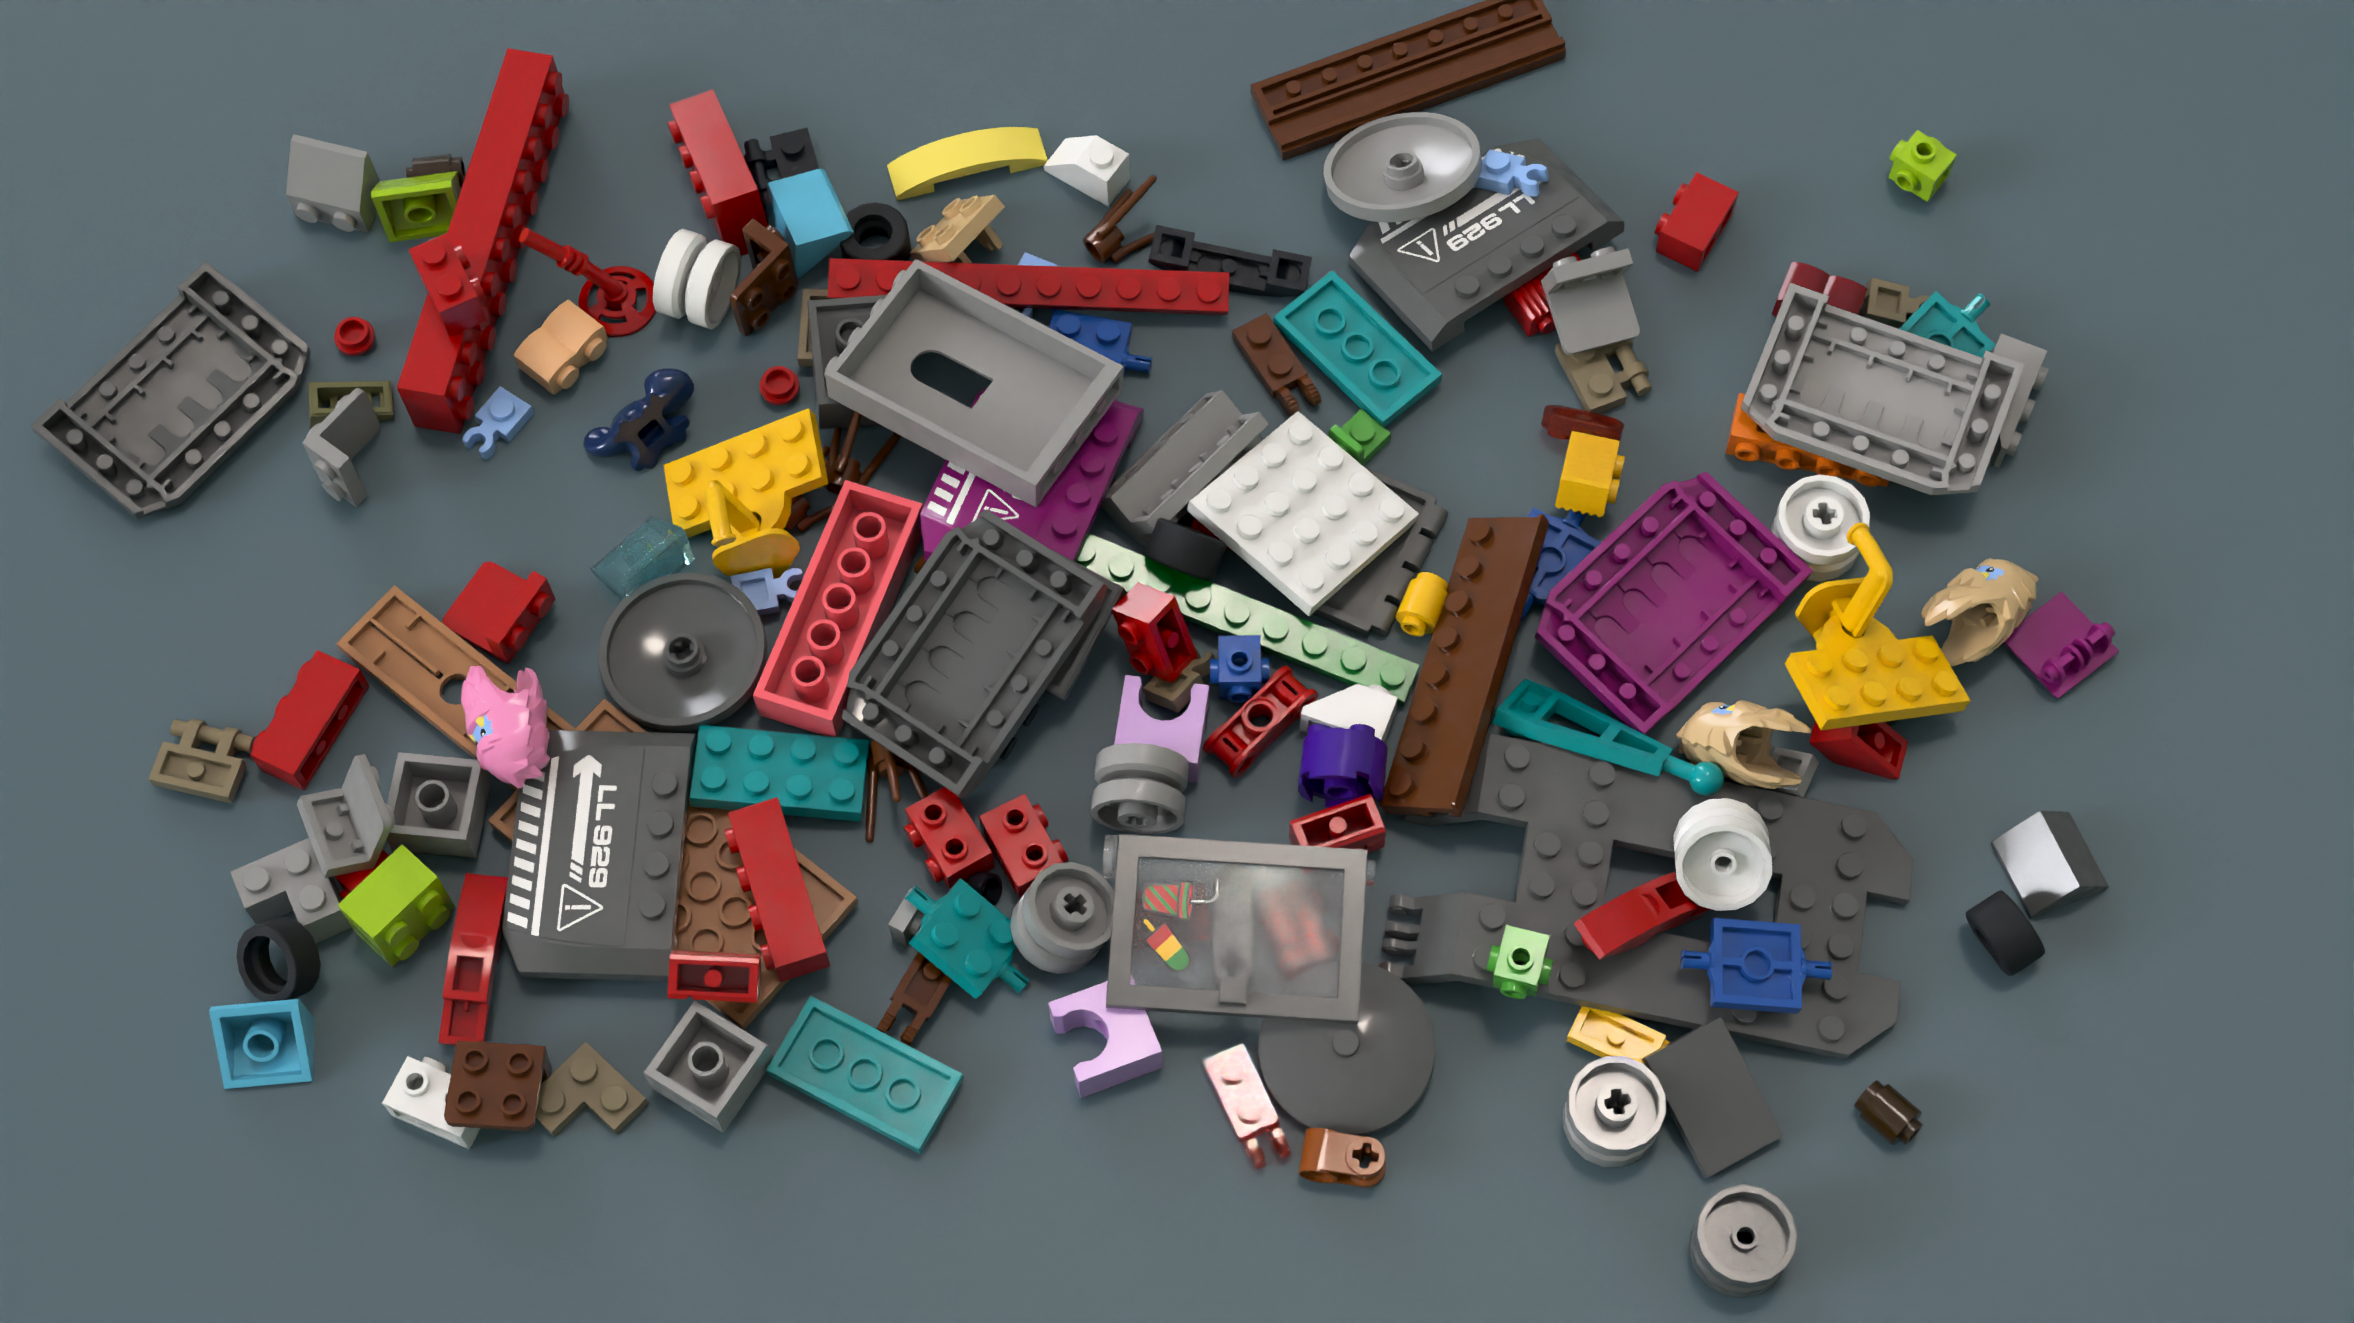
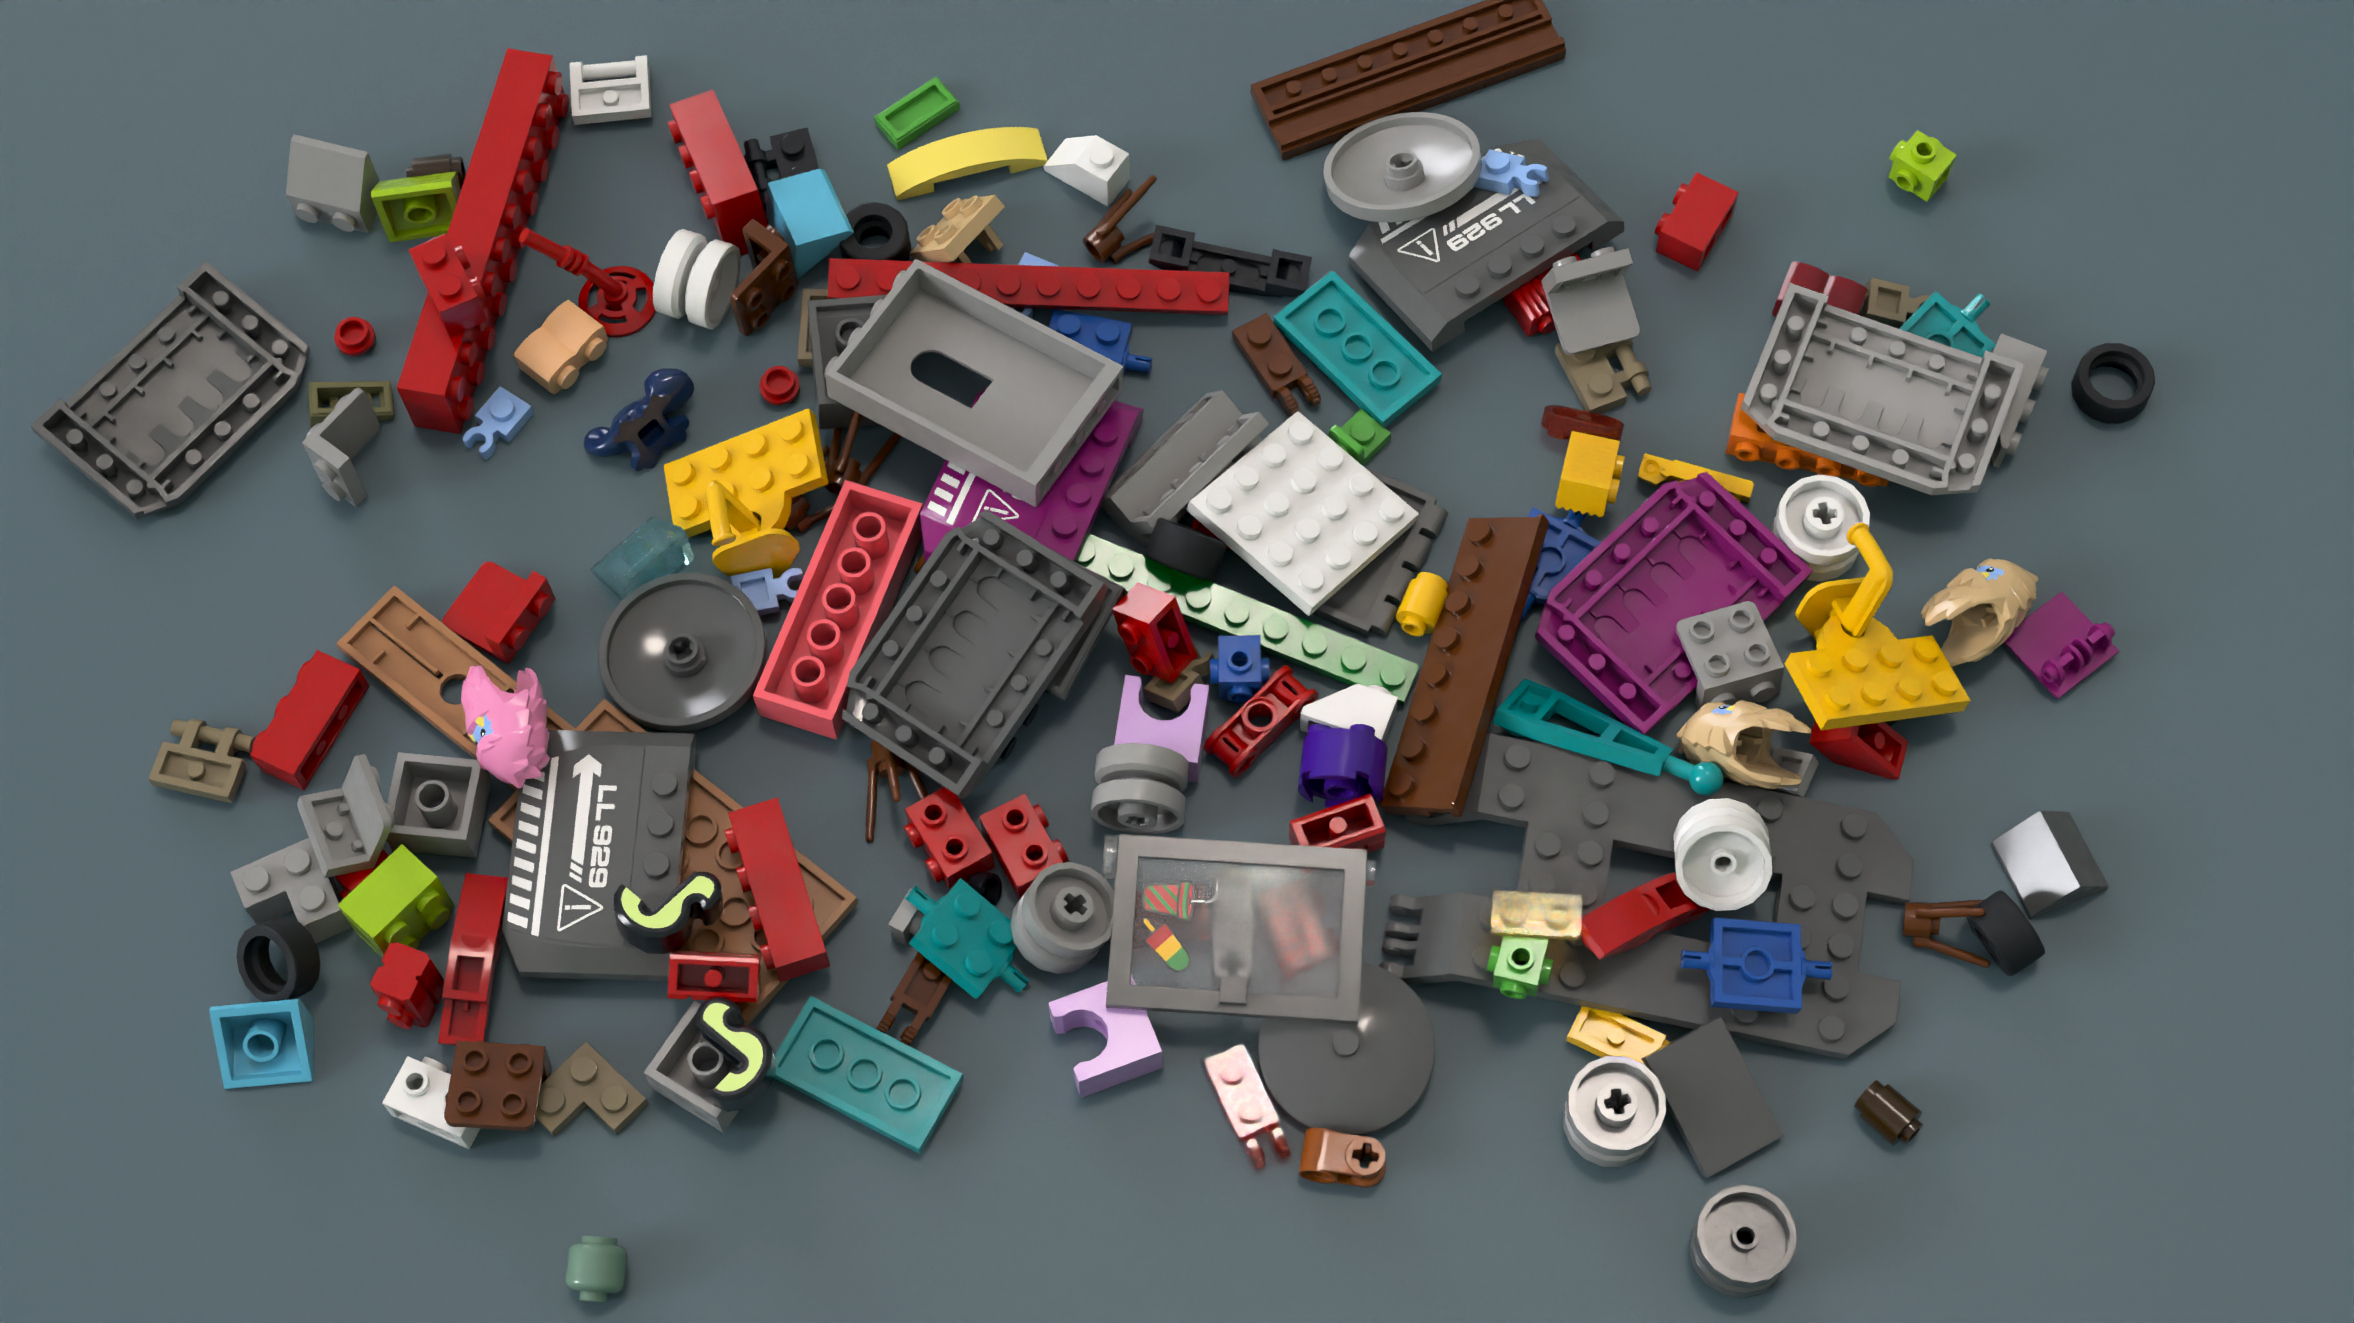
(407, 986): none -> red brick
(596, 1268): none -> sand green head
(610, 98): none -> white plate
(672, 920): none -> black animal
(745, 1046): none -> black animal
(805, 772): teal plate -> none
(917, 113): none -> bright green tile
(1536, 915): none -> clear yellow bracket
(1658, 470): none -> yellow hinge
(1731, 655): none -> light grey bracket
(1924, 919): none -> reddish brown plant
(2122, 358): none -> black tyre

